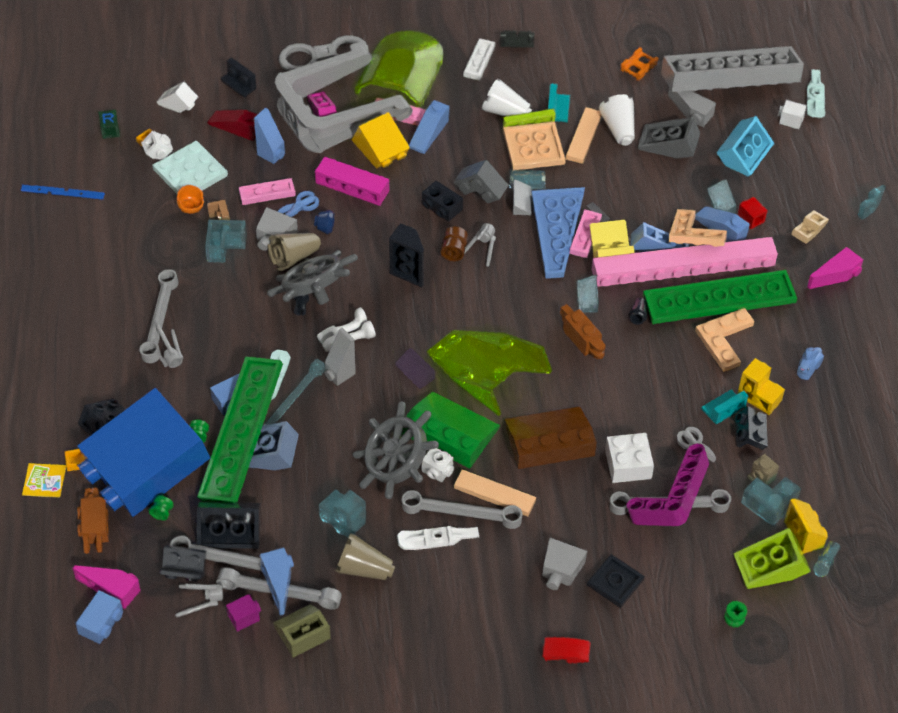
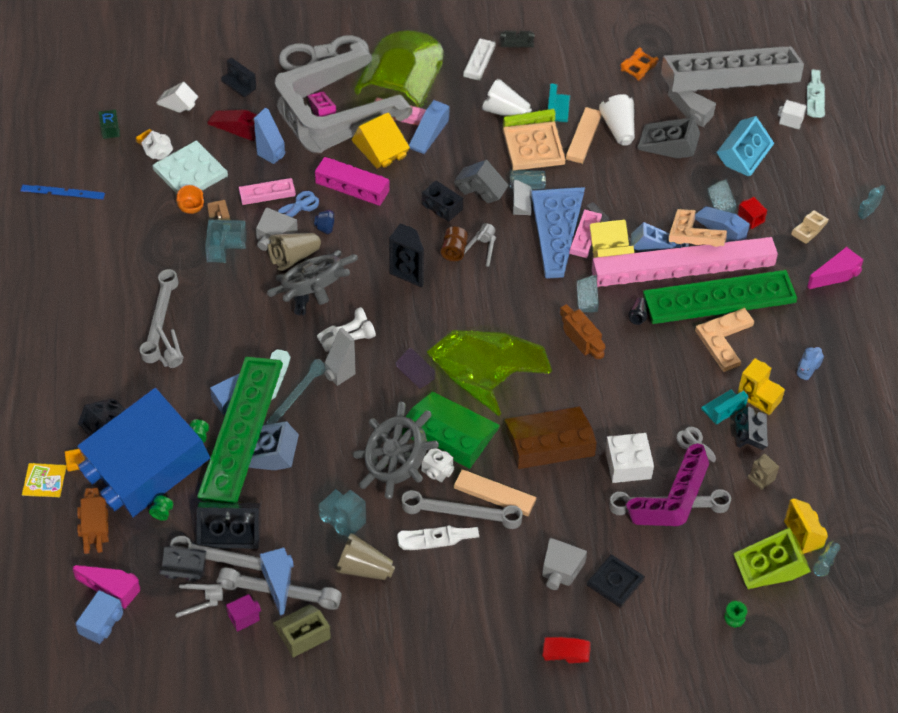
(769, 502): clear light blue brick -> none

